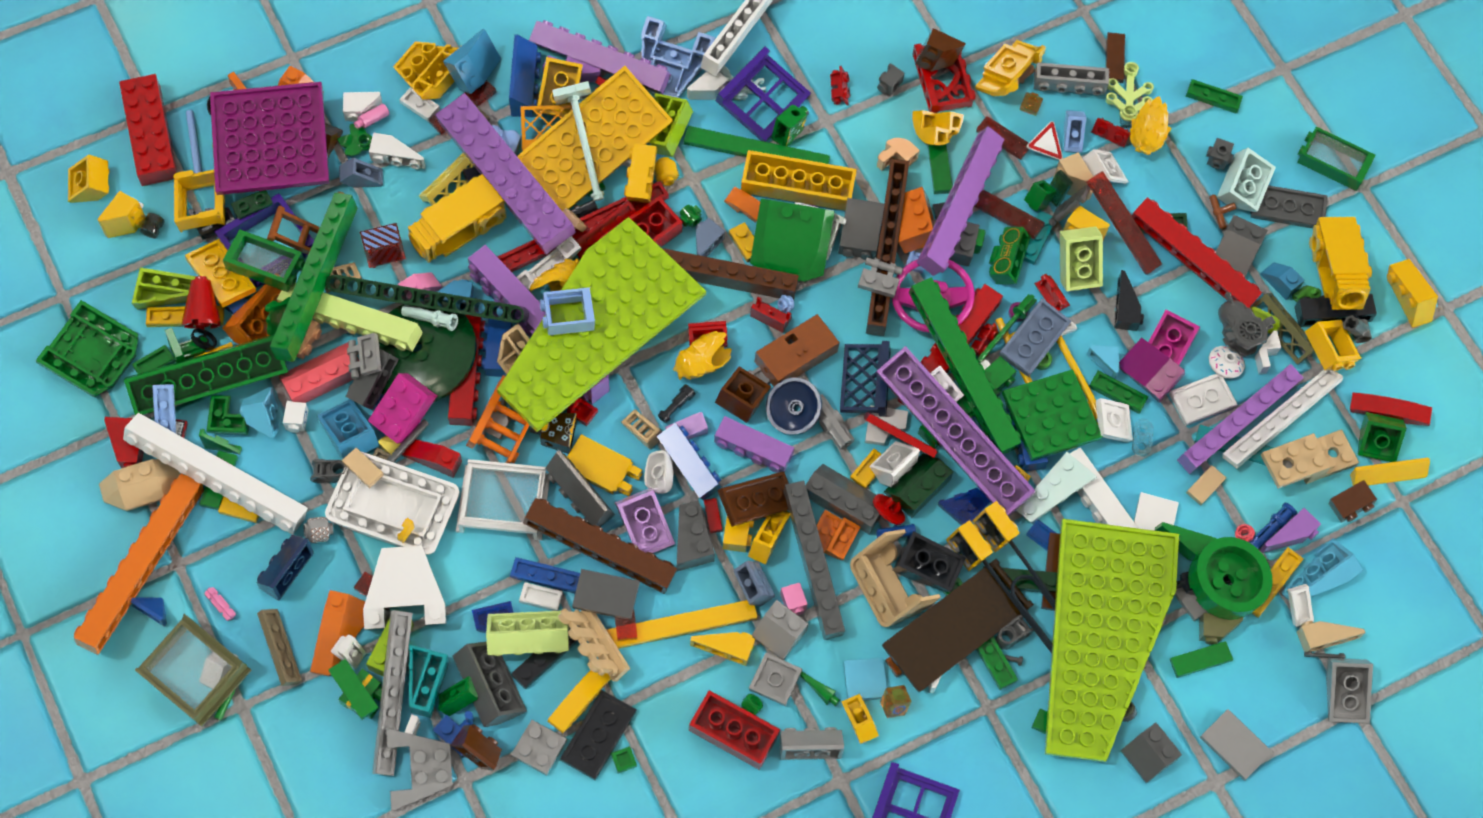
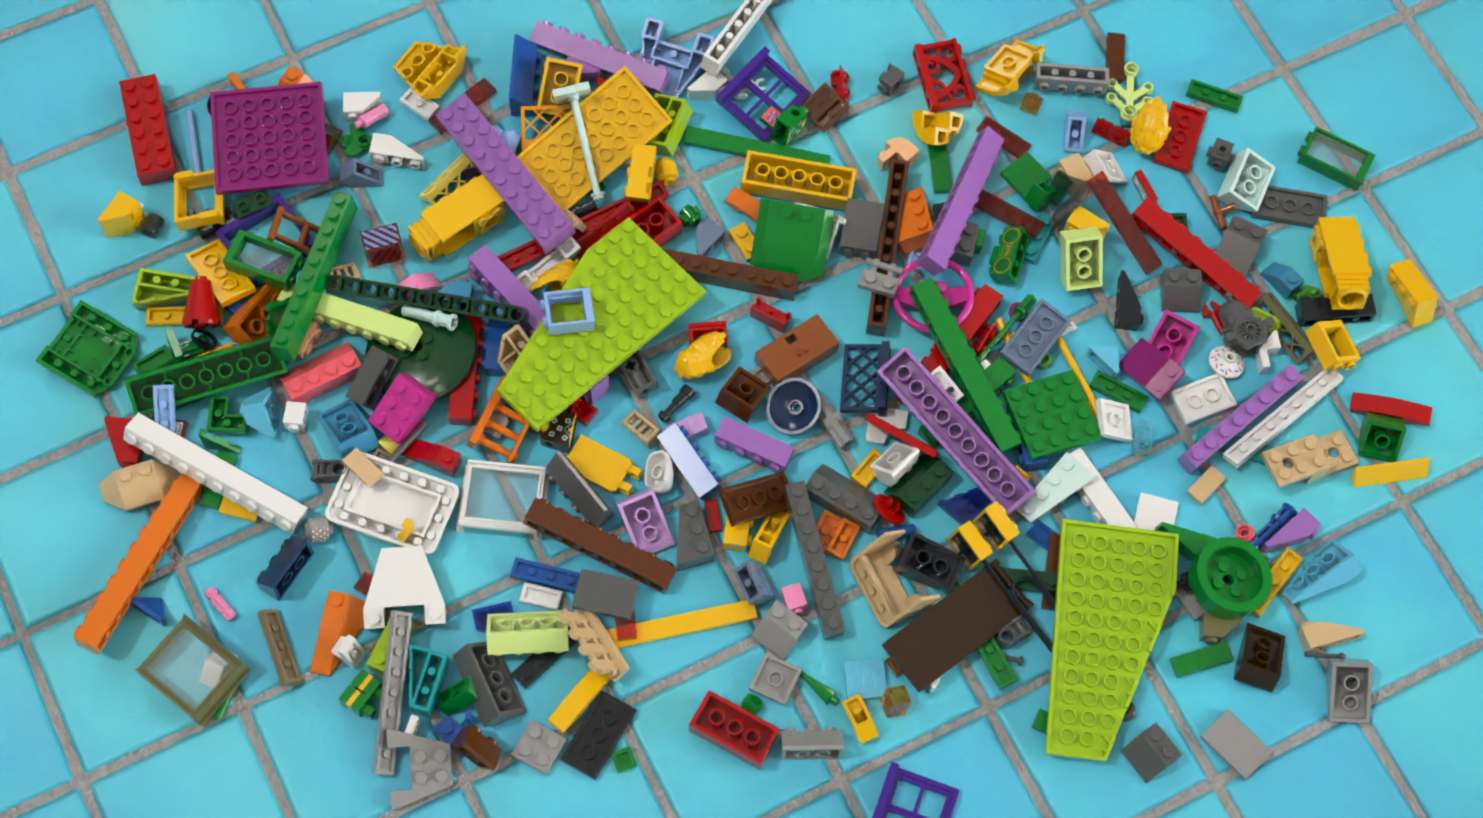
(88, 180): yellow slope -> none
(353, 689): green tile -> none
(369, 355): light grey plate -> none
(473, 62): dark azure slope -> none
(641, 376): none -> dark grey piece
(730, 646): yellow slope -> none
(769, 117): none -> tile
(785, 303): light blue plate -> none
(825, 107): none -> reddish brown slope
(939, 51): reddish brown slope -> none
(1024, 173): none -> green tile
(1047, 142): piece -> none
(1051, 292): red hinge -> none
(1143, 186): none -> red tile
(1180, 290): none -> dark grey slope
(1182, 138): none -> red tile
(1213, 315): none -> red bar
(1260, 658): none -> dark brown slope
(1300, 604): white tile -> none
(1353, 501): reddish brown brick -> none
(1358, 328): dark grey piece -> none

